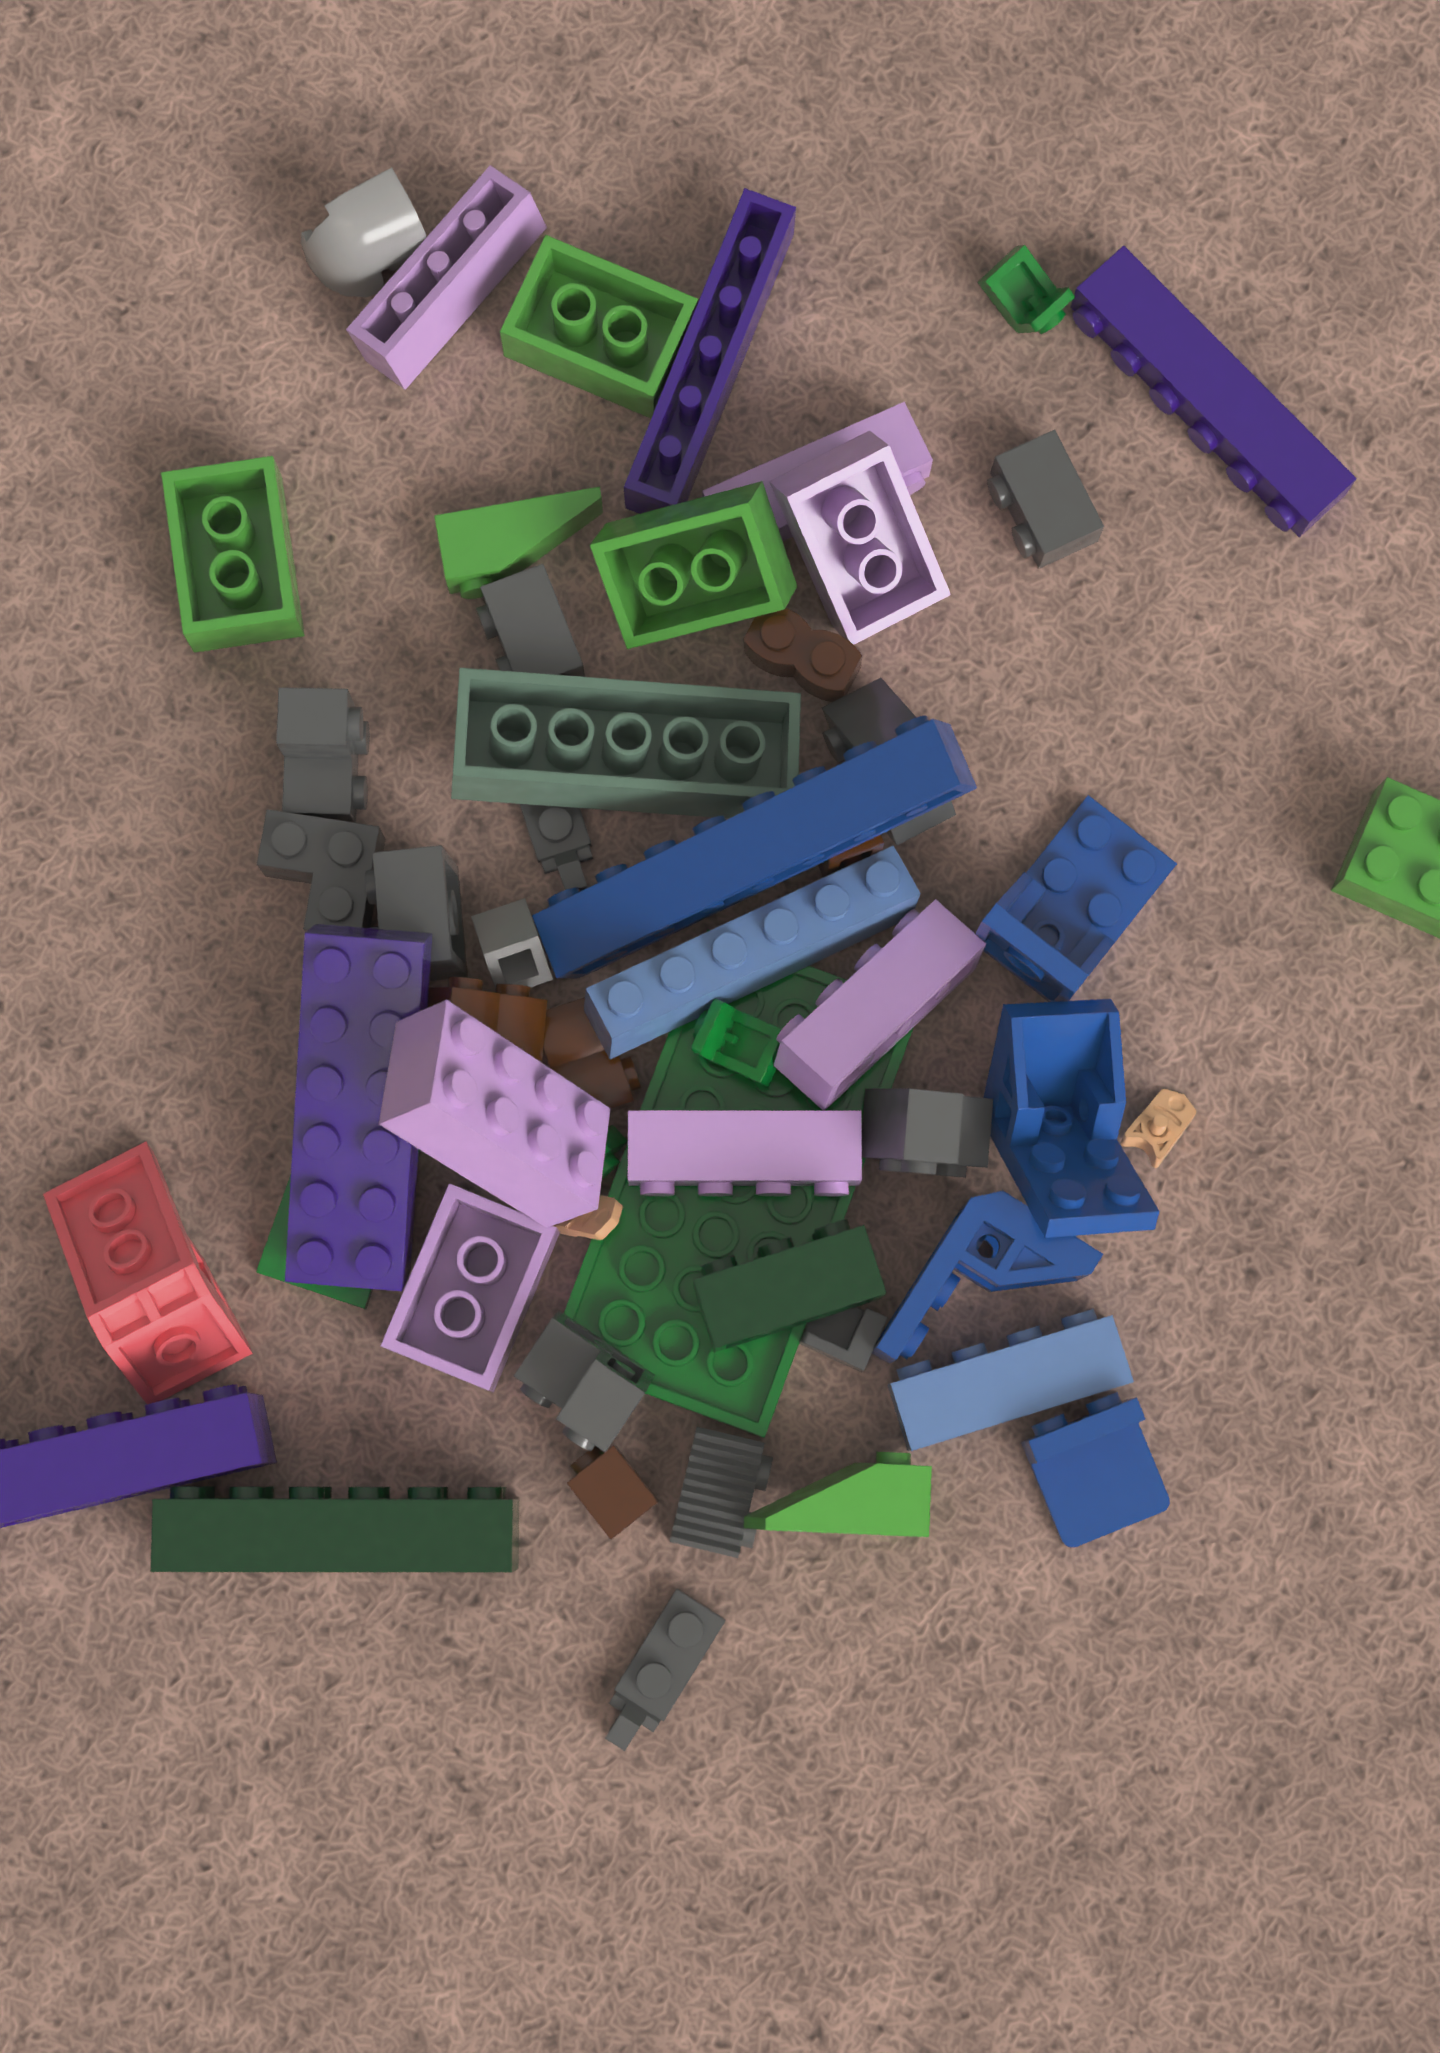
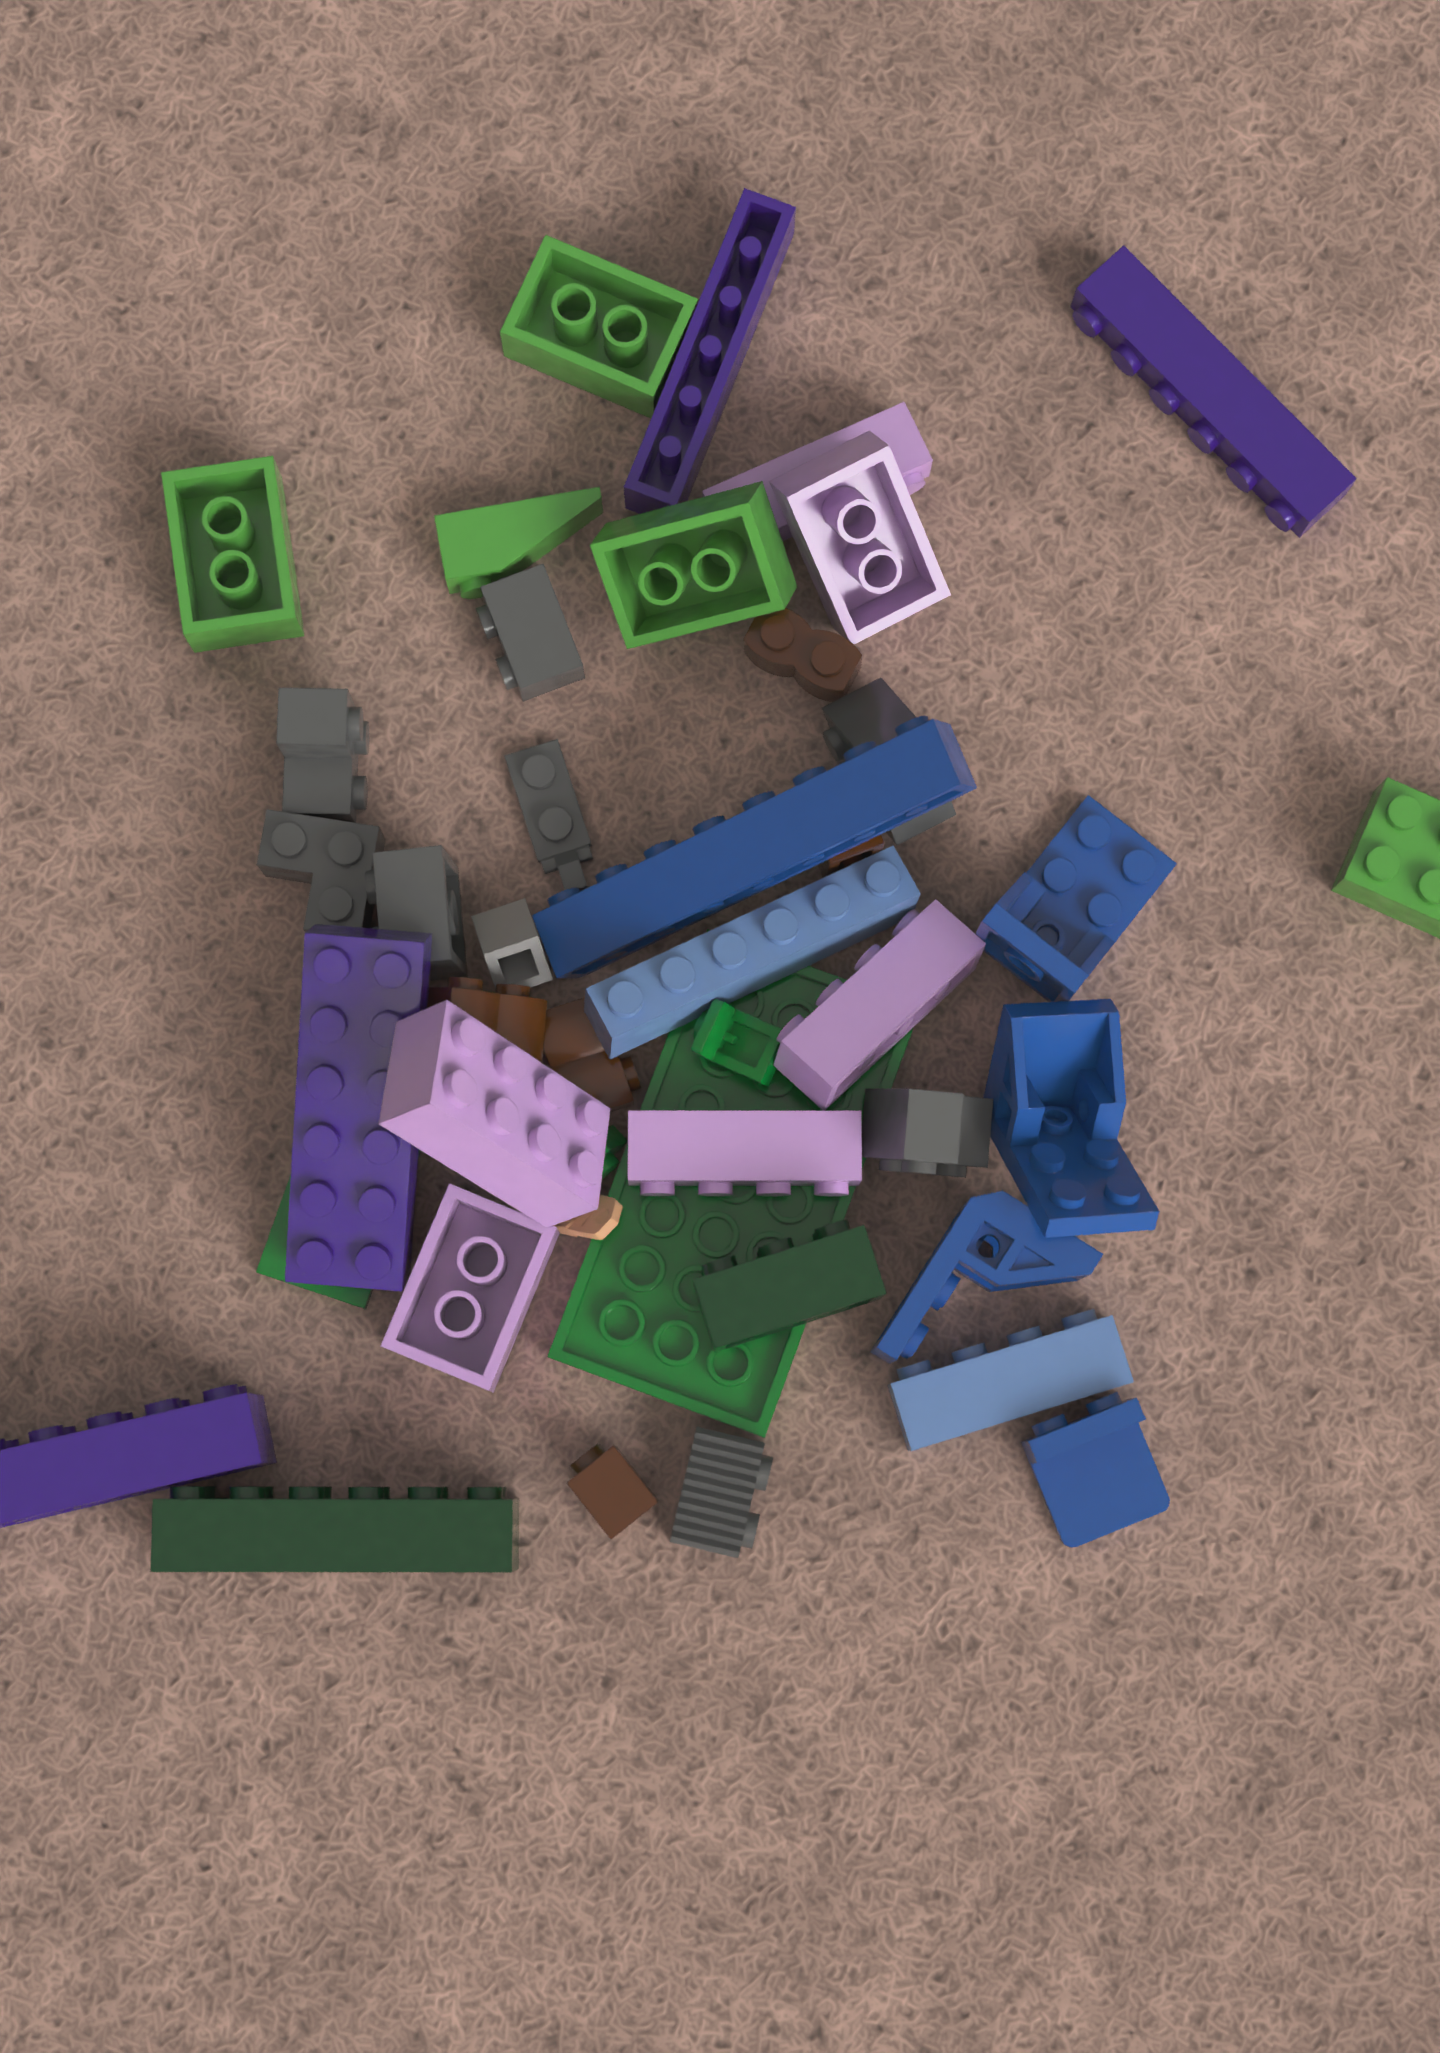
(143, 1277): coral bracket -> none
(363, 235): light grey brick -> none
(447, 277): lavender brick -> none
(585, 1379): dark grey brick -> none
(621, 743): sand green brick -> none
(662, 1666): dark grey hinge -> none
(845, 1336): dark grey panel -> none
(858, 1499): bright green slope -> none
(1025, 293): green bracket -> none
(1044, 500): dark grey brick -> none
(1160, 1125): light nougat piece -> none

